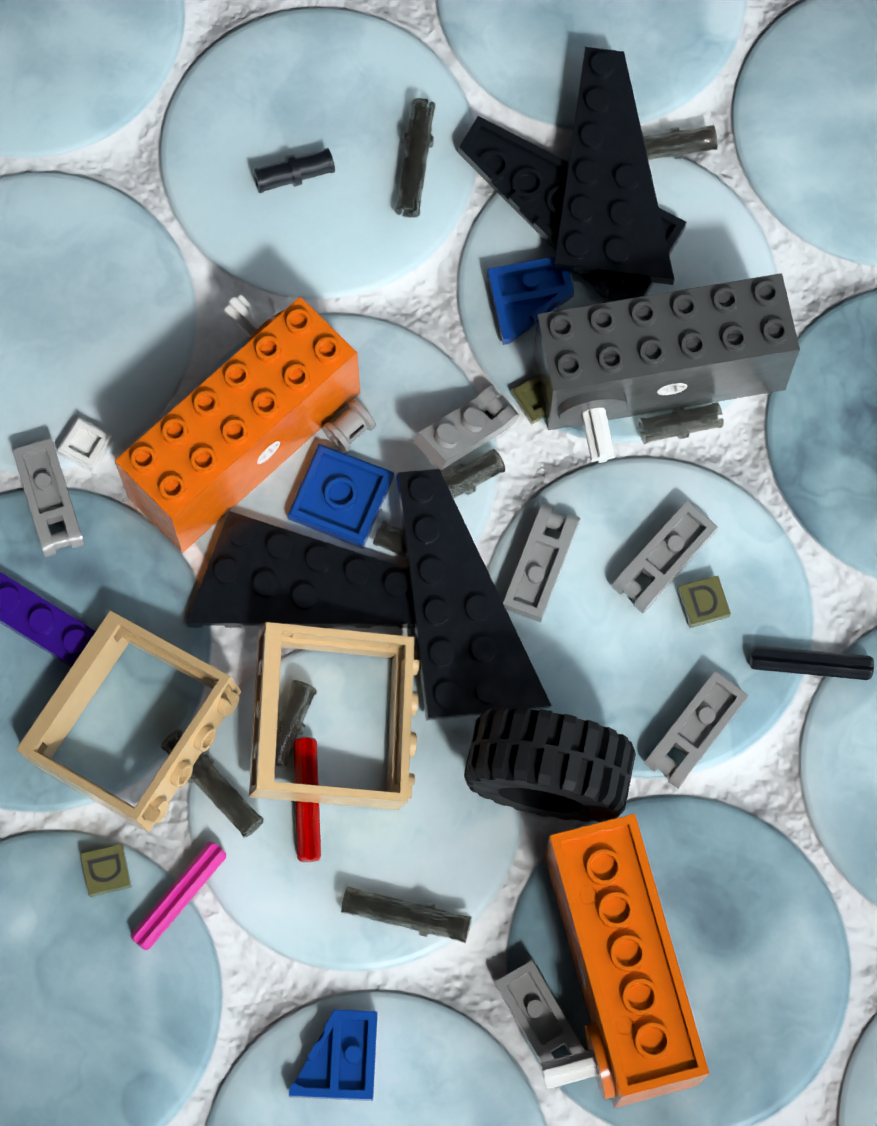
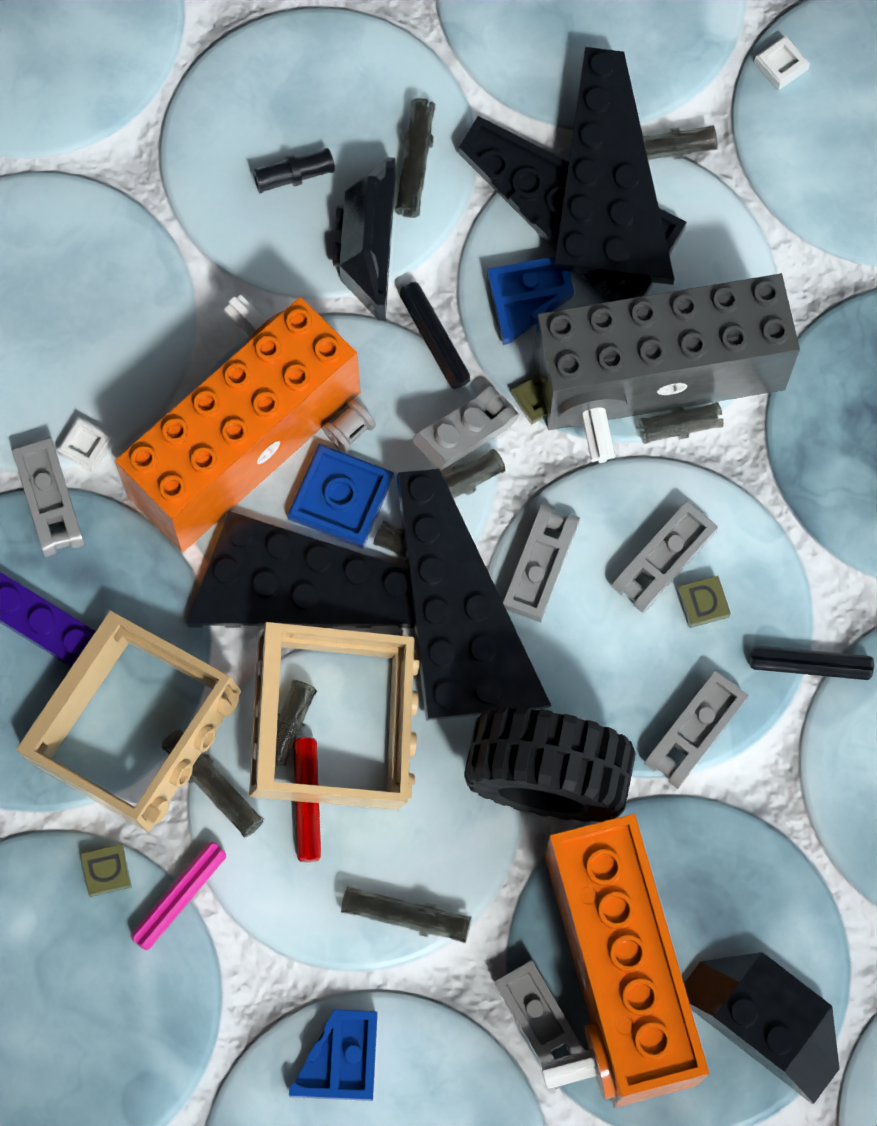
(367, 237): none -> black wedge
(435, 335): none -> black axle
(769, 1018): none -> black wedge
(781, 62): none -> white tile

